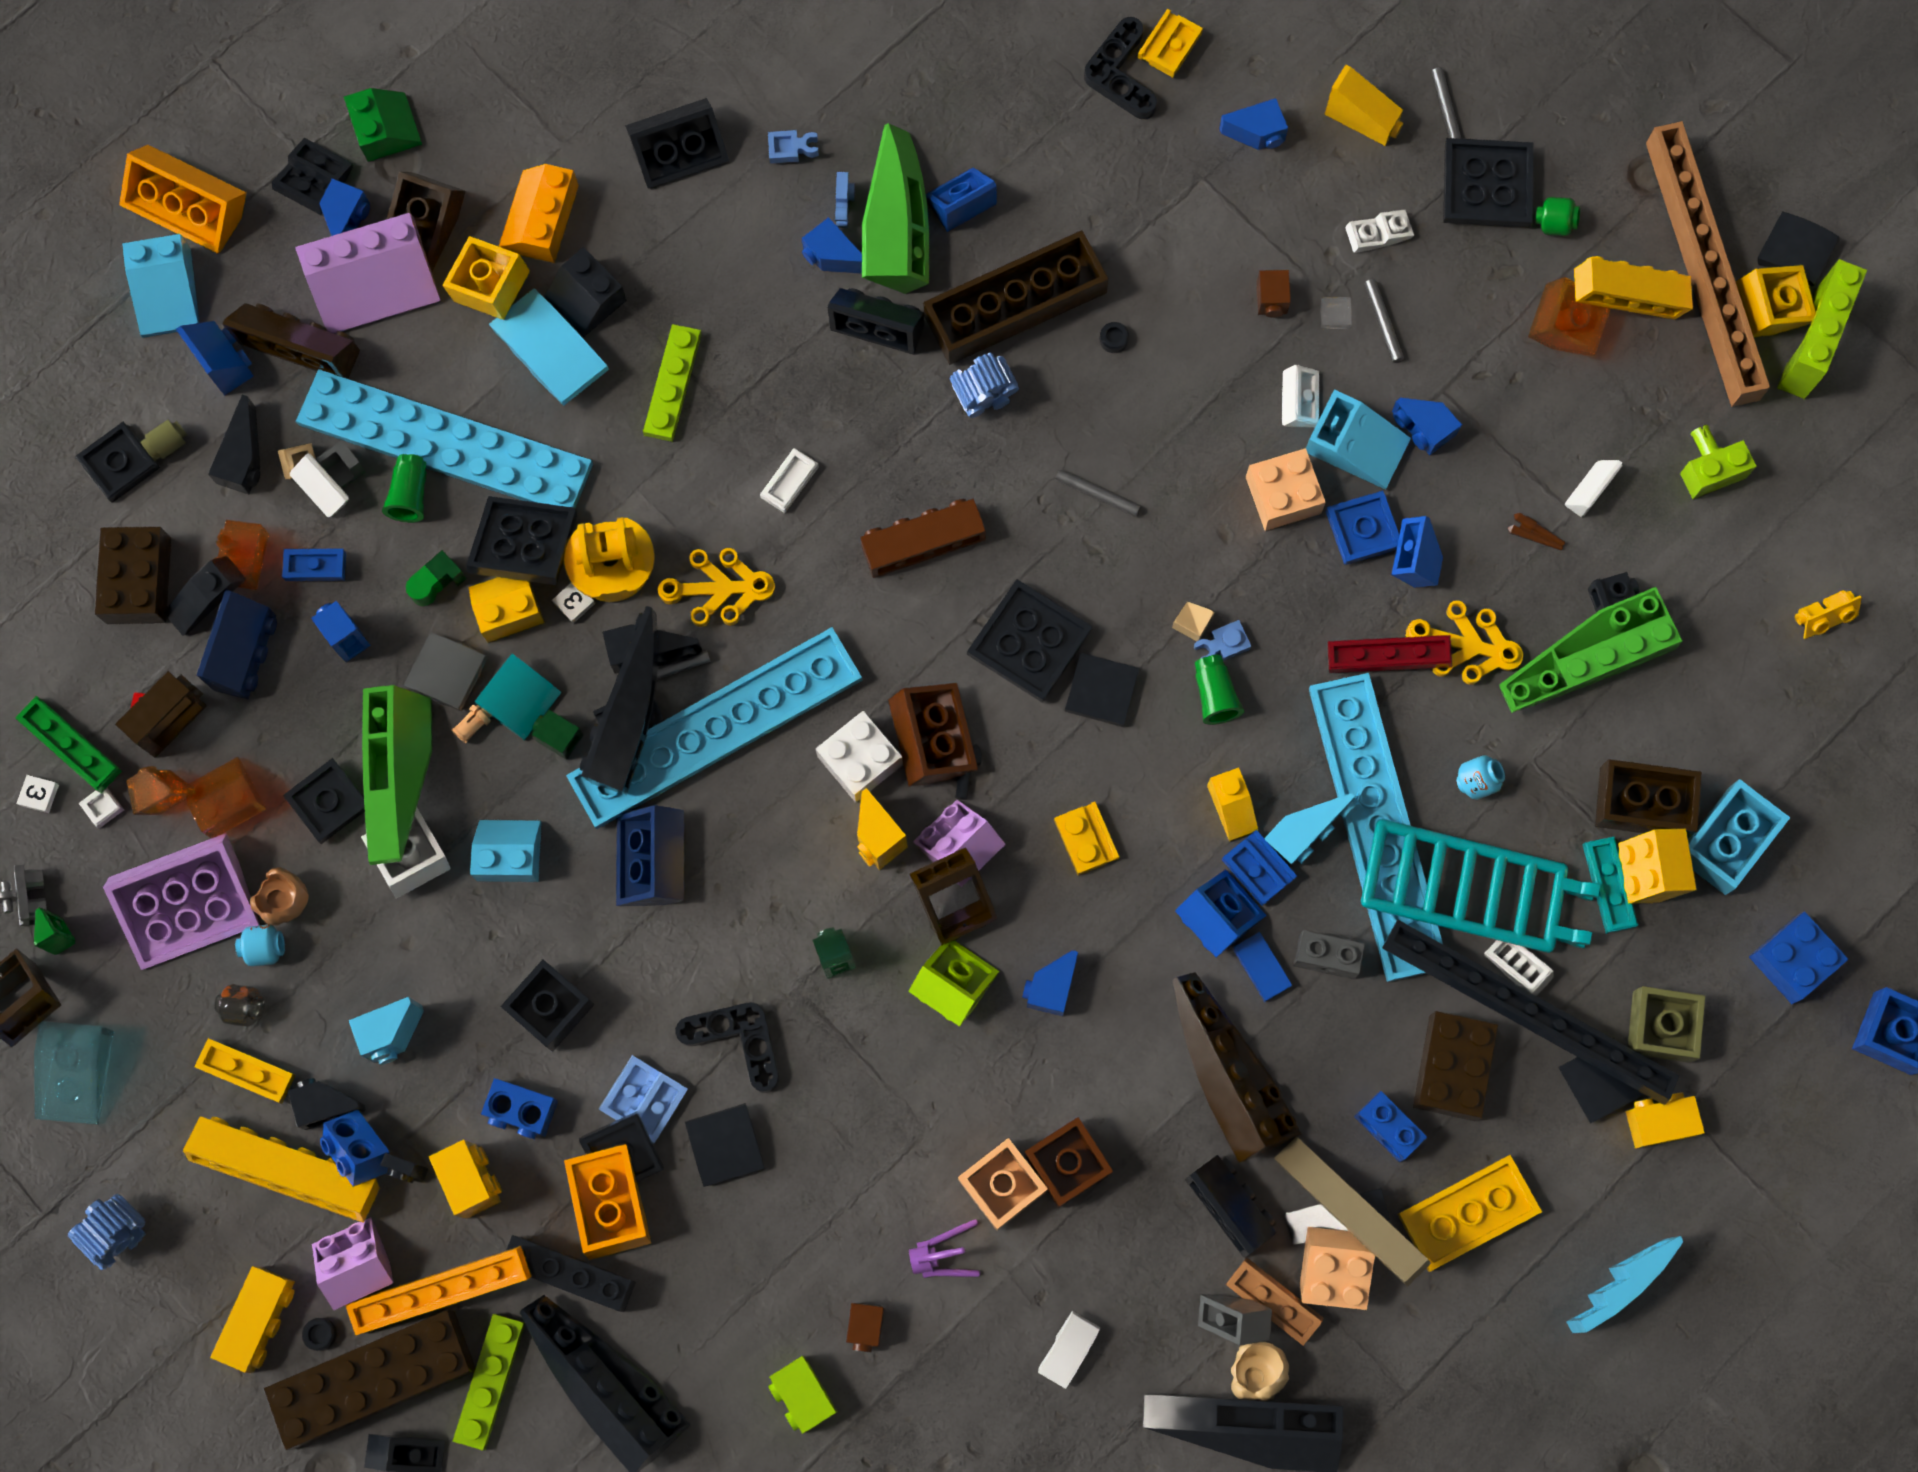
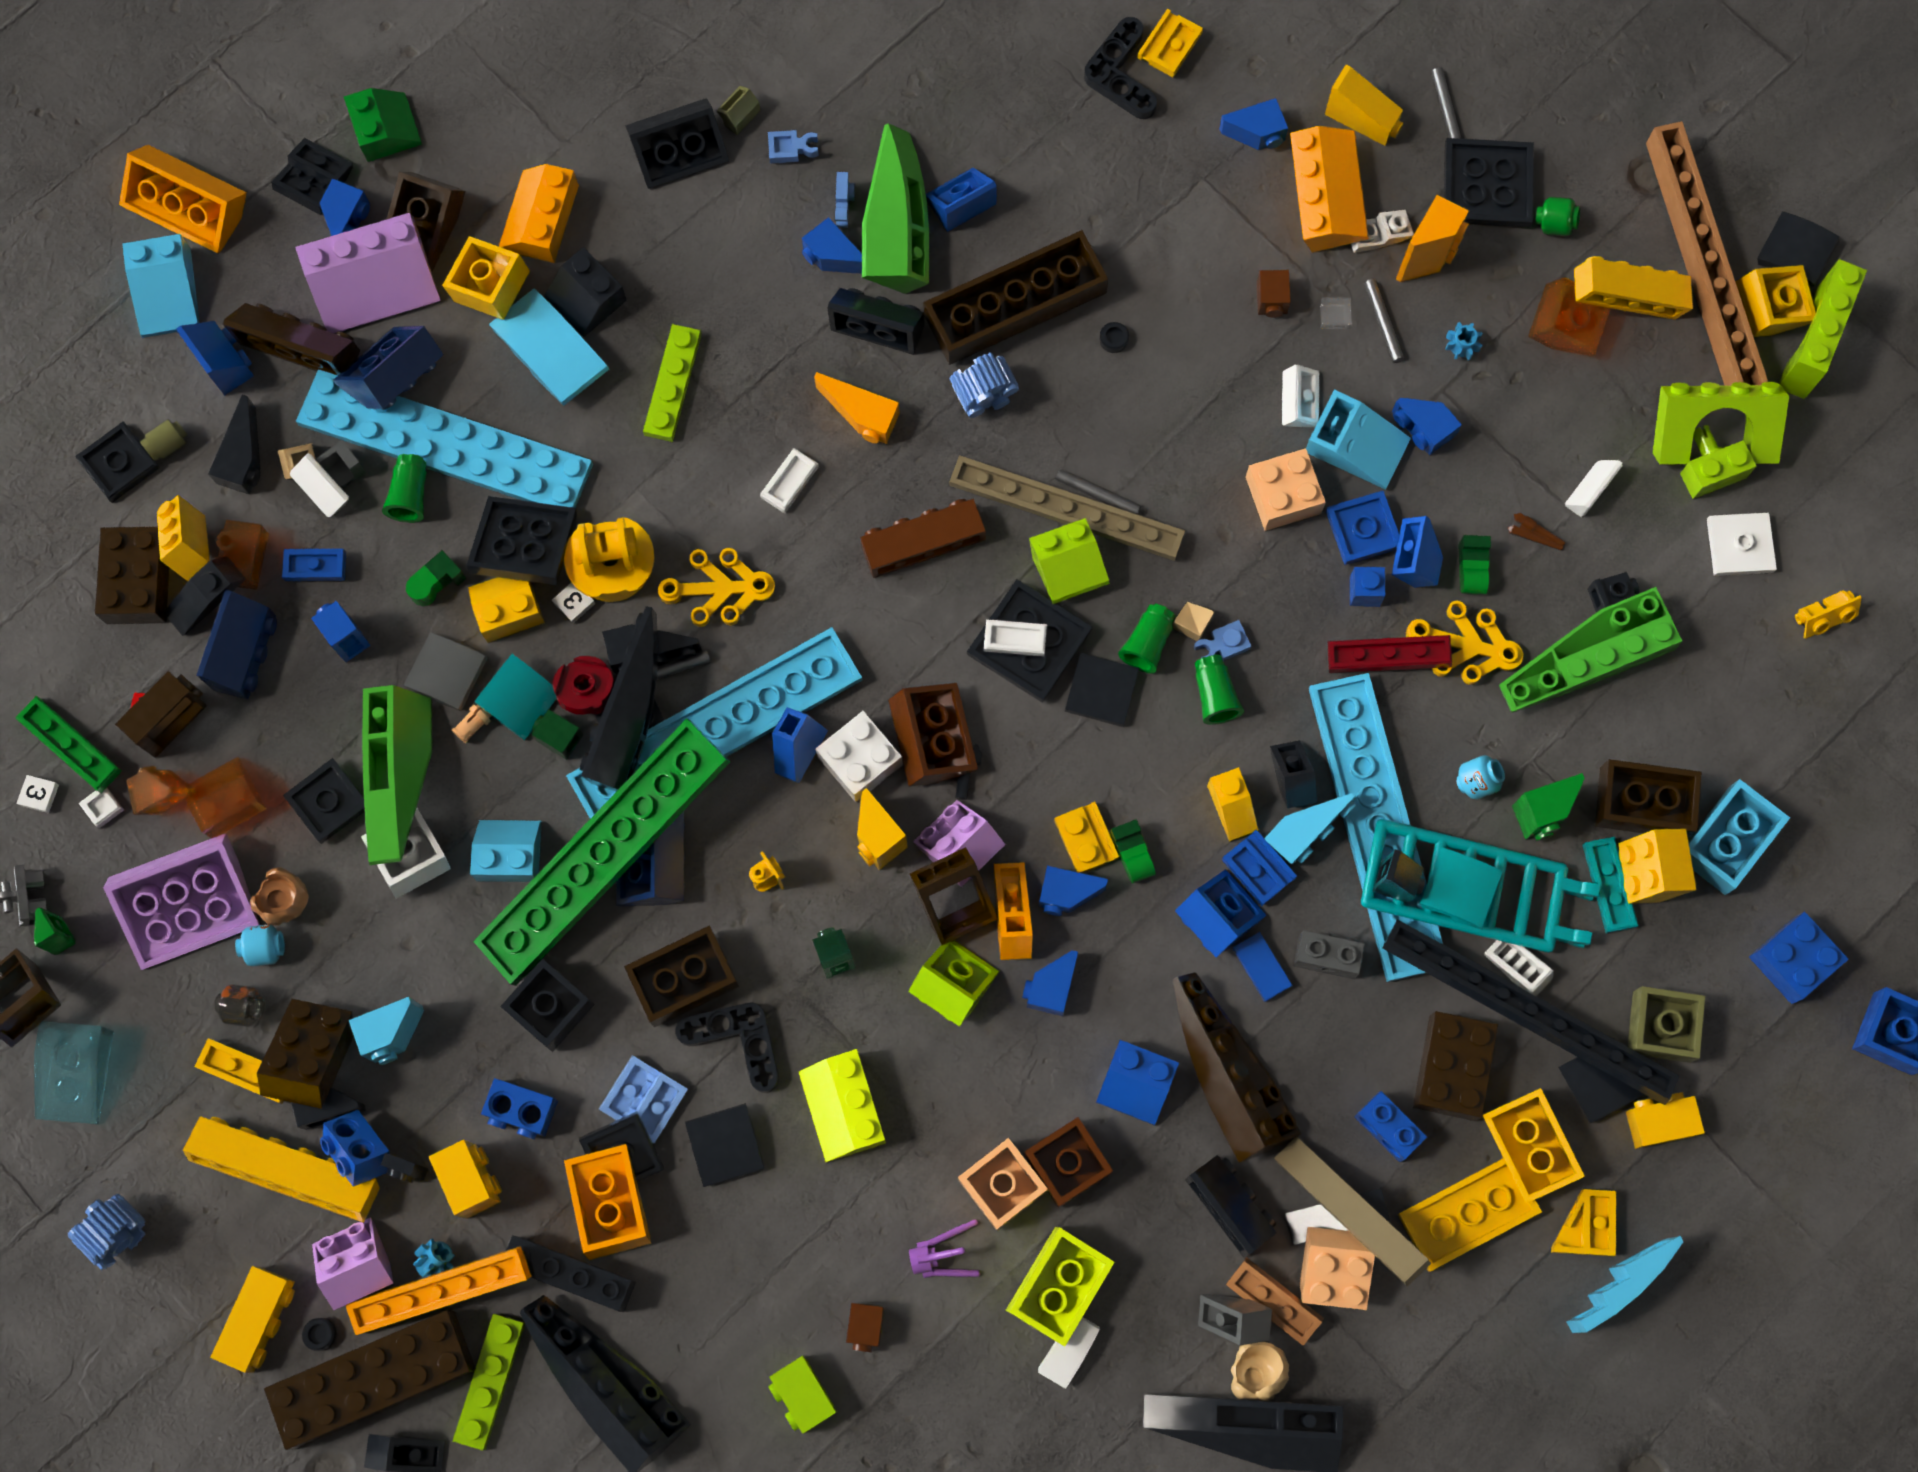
(182, 537): none -> yellow brick
(305, 1053): none -> dark brown brick
(390, 366): none -> dark blue slope
(433, 1258): none -> dark azure gear
(583, 701): none -> dark red plate
(601, 852): none -> green plate
(681, 976): none -> dark brown brick
(739, 109): none -> olive piece
(766, 874): none -> yellow hinge
(795, 743): none -> blue slope
(842, 1106): none -> neon yellow slope
(865, 411): none -> light orange slope
(1013, 911): none -> light orange slope
(1015, 637): none -> white tile
(1060, 1286): none -> neon yellow slope
(1066, 507): none -> dark tan plate
(1068, 560): none -> lime slope
(1068, 890): none -> blue slope
(1132, 851): none -> leg
(1137, 1082): none -> blue slope
(1148, 639): none -> green plant
(1294, 774): none -> black slope
(1329, 187): none -> light orange slope
(1367, 586): none -> blue brick
(1399, 877): none -> black slope
(1434, 240): none -> light orange slope
(1461, 888): none -> teal slope
(1466, 334): none -> dark azure gear
(1474, 564): none -> leg
(1533, 1145): none -> yellow slope
(1546, 807): none -> green slope
(1589, 1225): none -> yellow wing
(1684, 406): none -> lime arch
(1741, 544): none -> white plate

